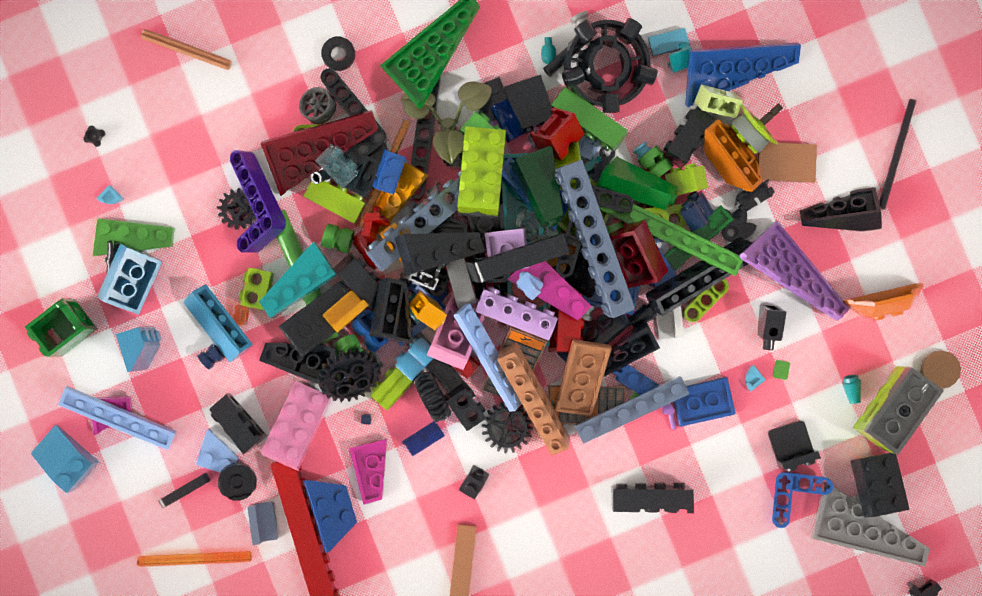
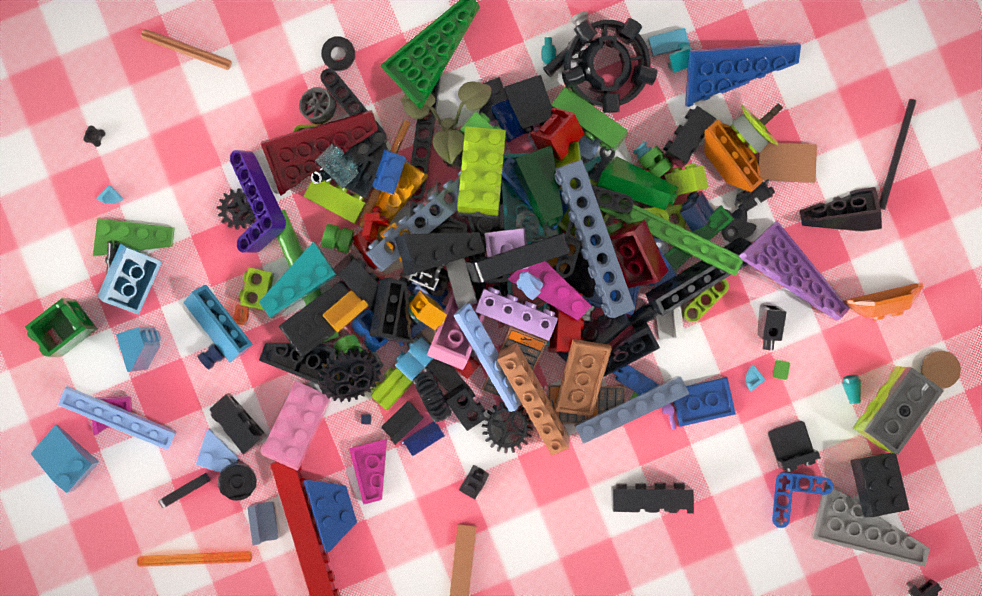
(402, 422): none -> black panel
(718, 101): yellowish green brick -> none

